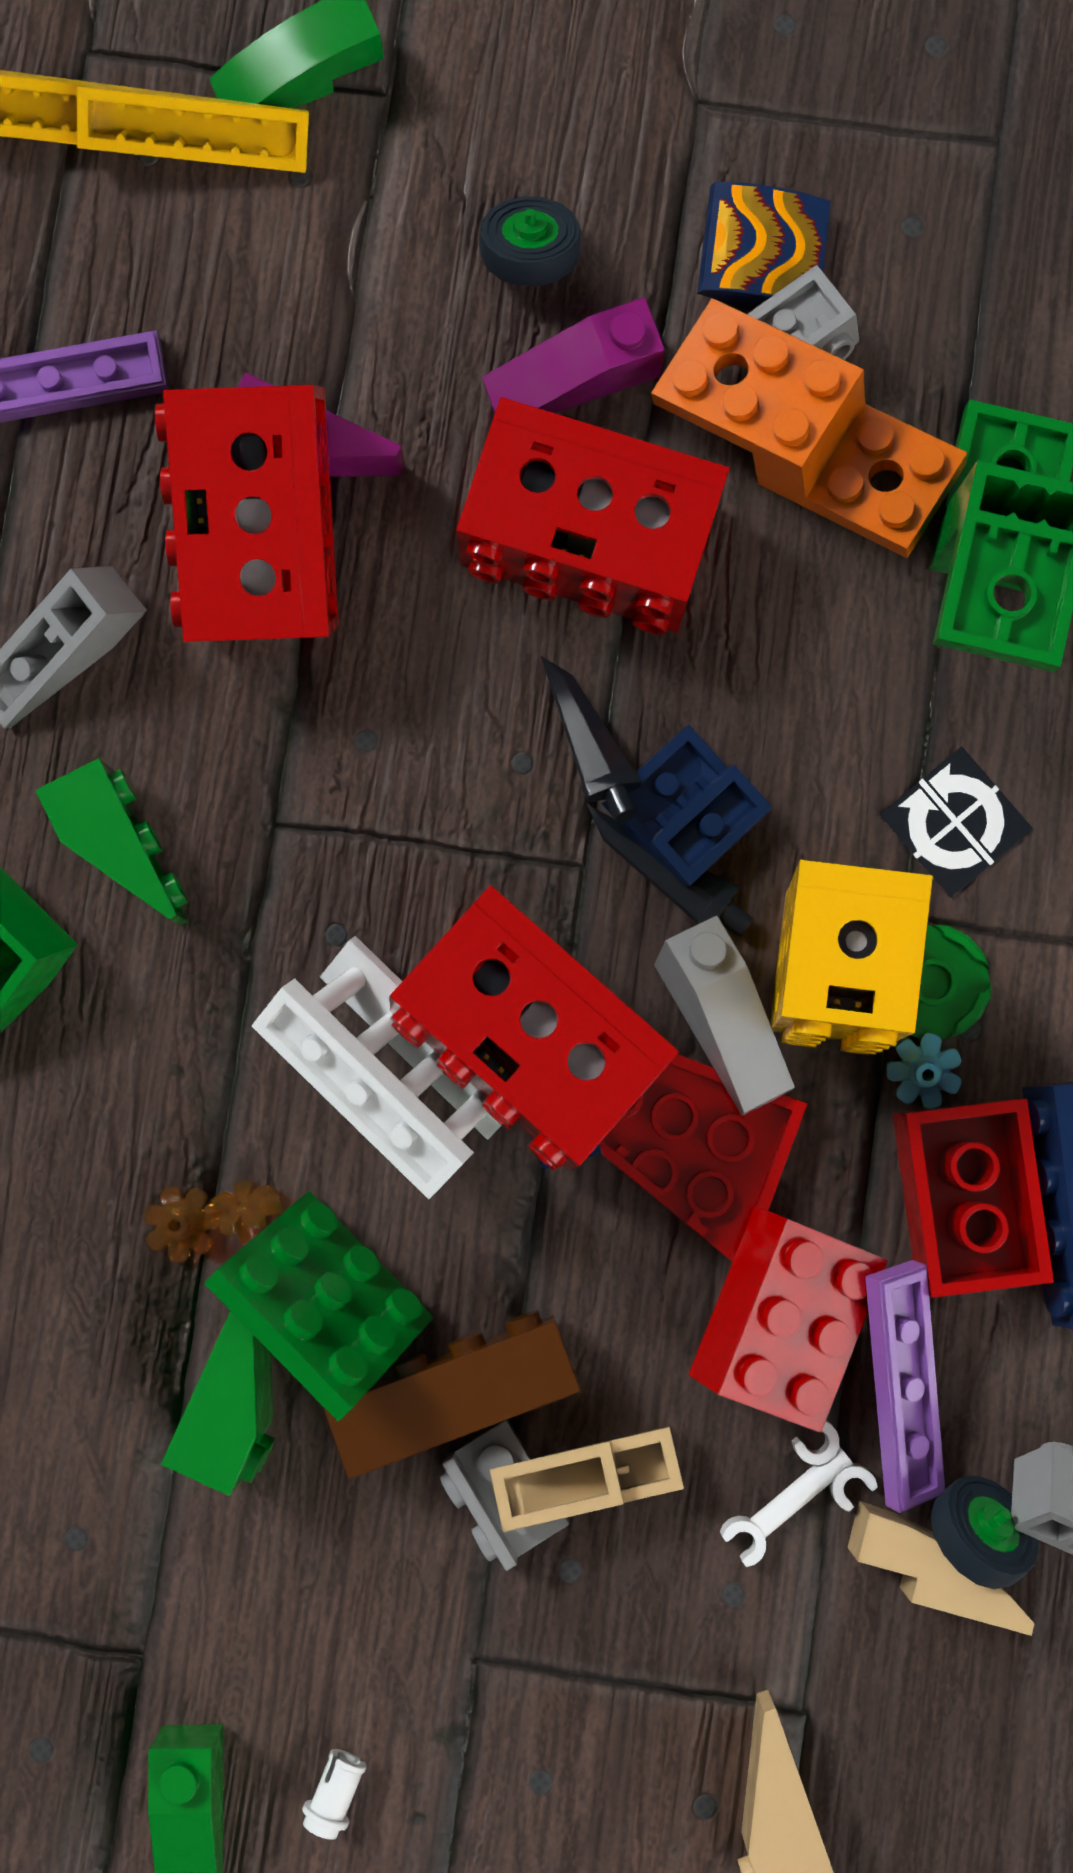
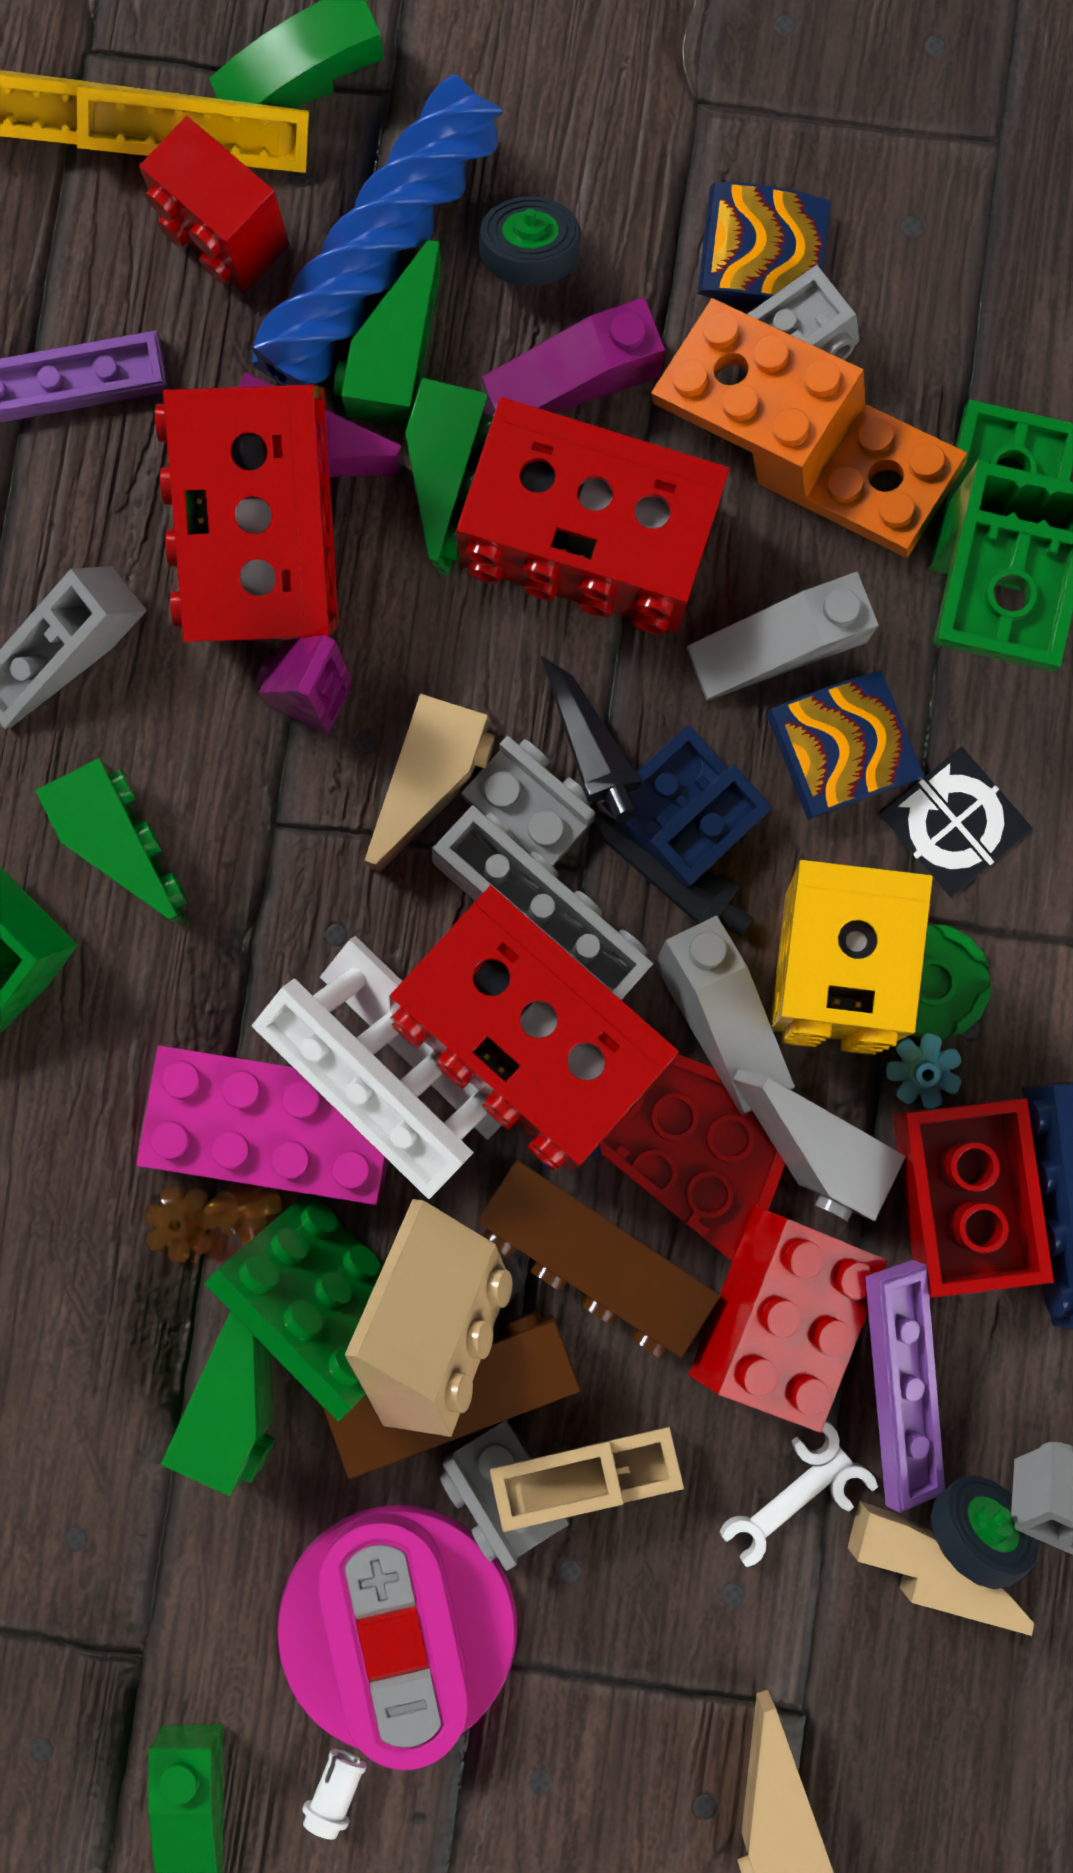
(214, 205): none -> red brick
(254, 1128): none -> dark pink brick
(306, 681): none -> magenta slope
(366, 243): none -> blue piece
(392, 346): none -> green slope
(397, 1633): none -> dark pink piece
(429, 1322): none -> tan slope
(432, 769): none -> tan slope
(444, 451): none -> green slope
(482, 854): none -> light grey brick
(531, 800): none -> light grey bracket
(597, 1259): none -> reddish brown brick
(785, 637): none -> light grey slope
(821, 1150): none -> light grey slope
(844, 744): none -> slope

